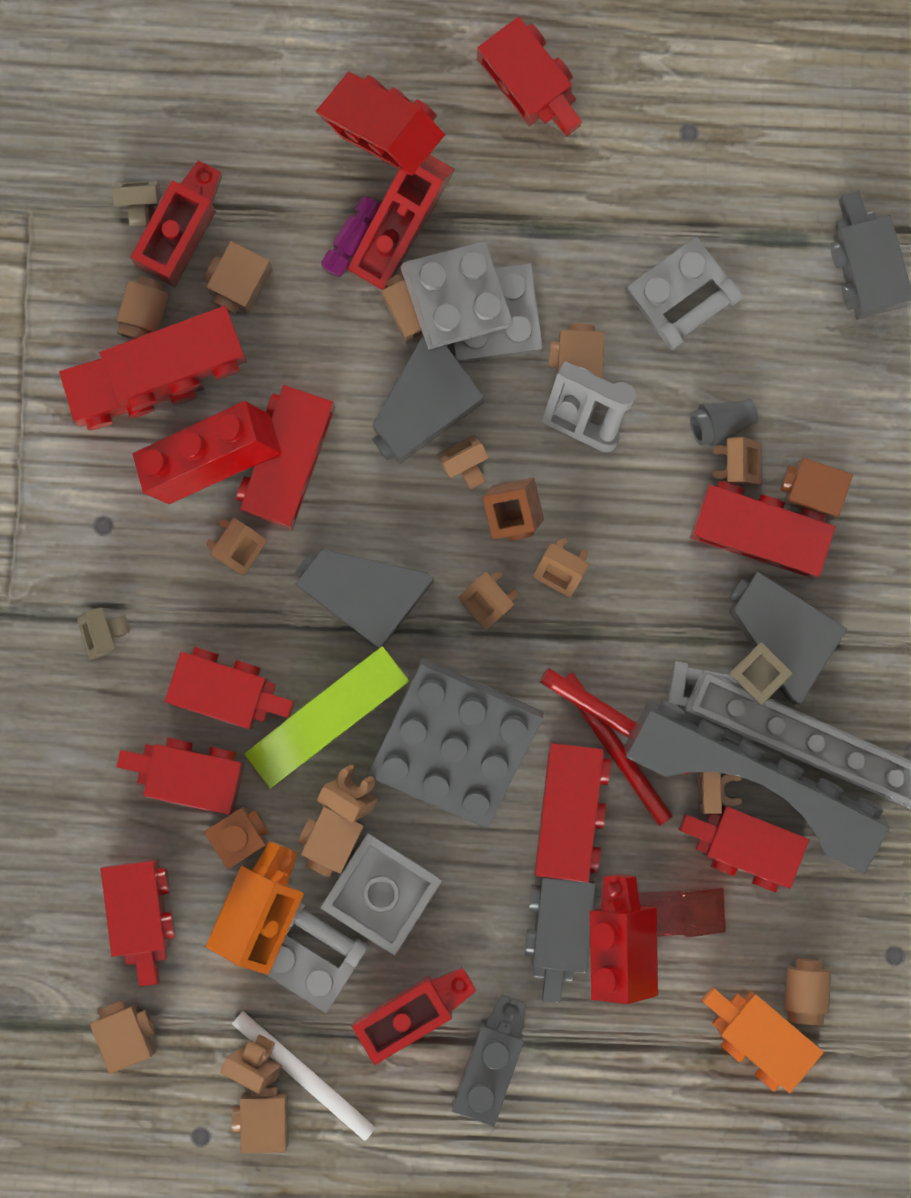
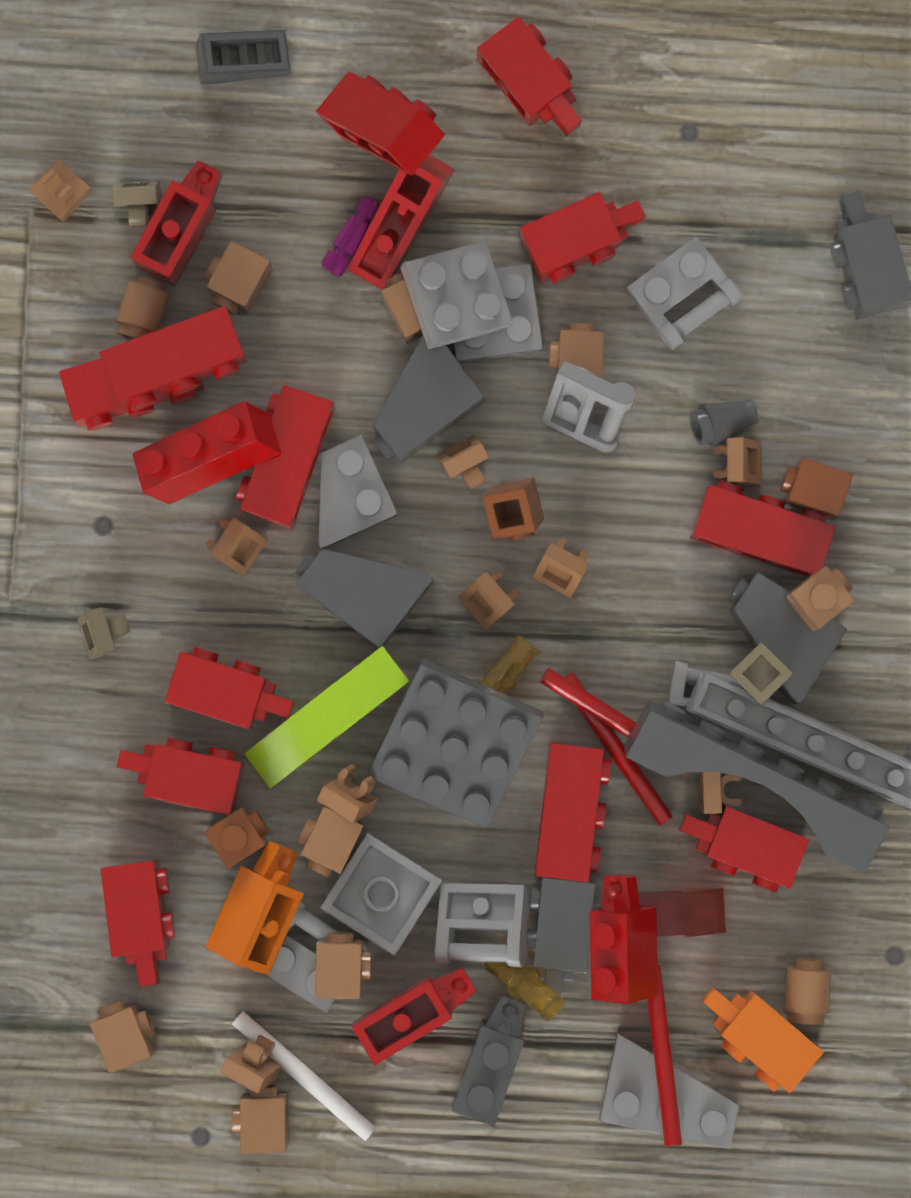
(60, 190): none -> medium nougat tile
(243, 71): none -> dark grey slope
(341, 967): none -> medium nougat brick
(350, 493): none -> light grey wing
(482, 909): none -> light grey plate
(509, 666): none -> clear yellow pin
(526, 985): none -> clear yellow pin
(577, 235): none -> red hinge
(633, 1099): none -> light grey wing
(664, 1067): none -> red bar
(821, 597): none -> medium nougat brick

